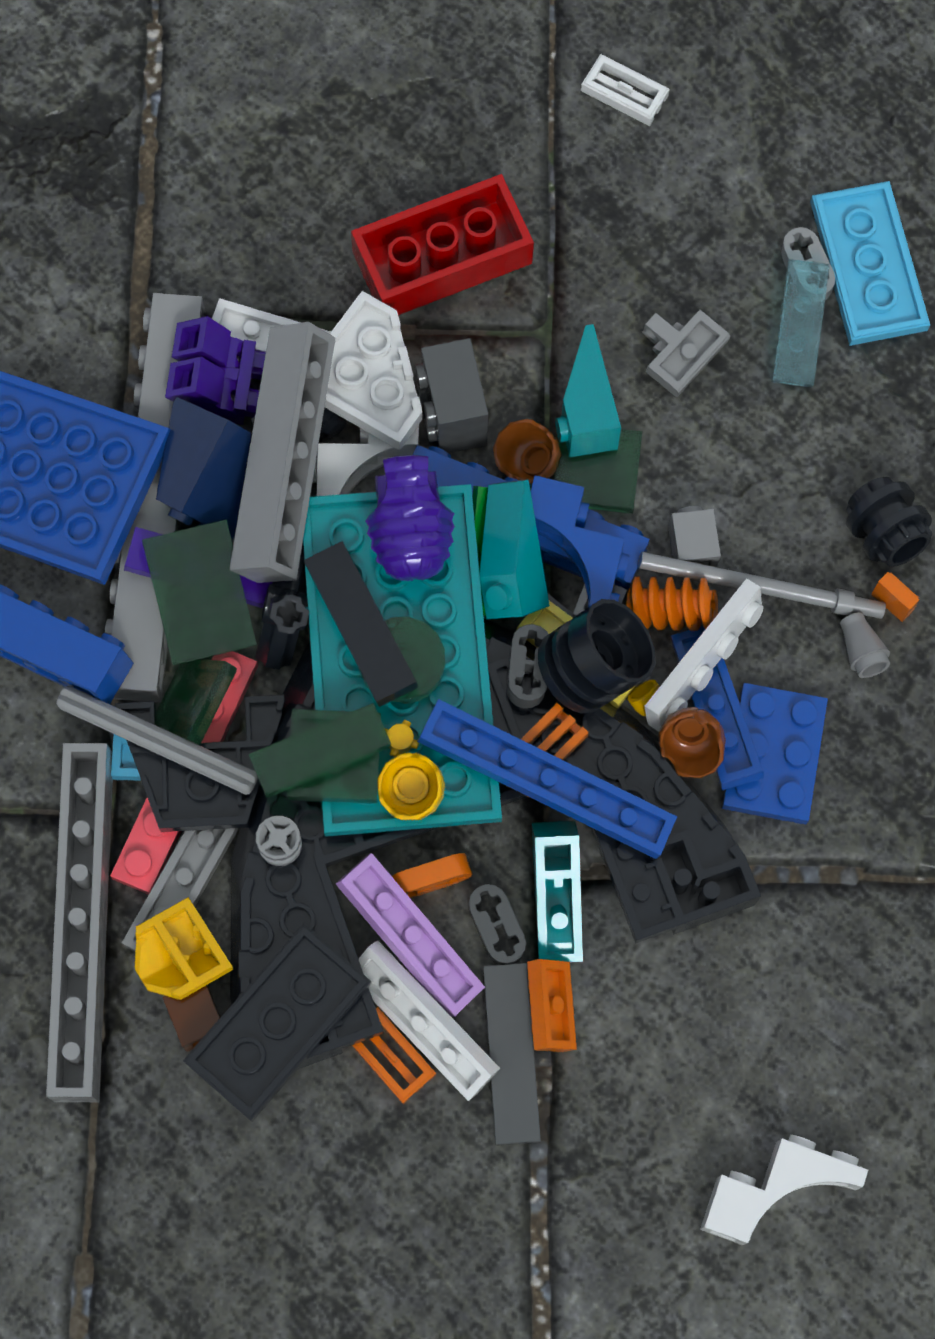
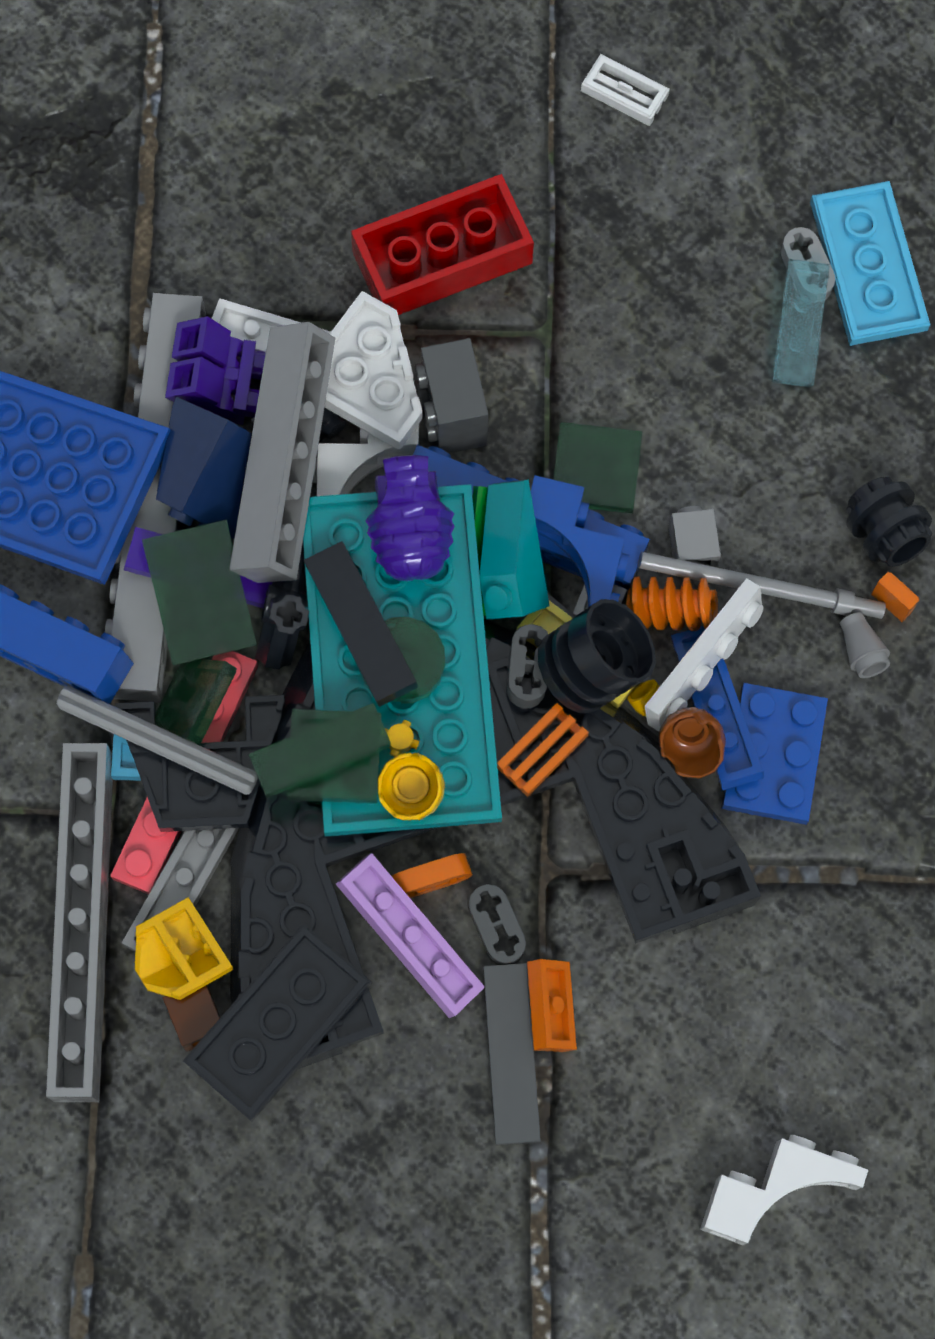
(274, 832): light grey wheel -> none
(414, 1084): orange tile -> none
(426, 1022): white plate -> none
(526, 450): dark orange hair -> none
(547, 779): blue plate -> none
(557, 890): teal slope -> none
(588, 409): teal slope -> none
(682, 349): light grey hinge -> none

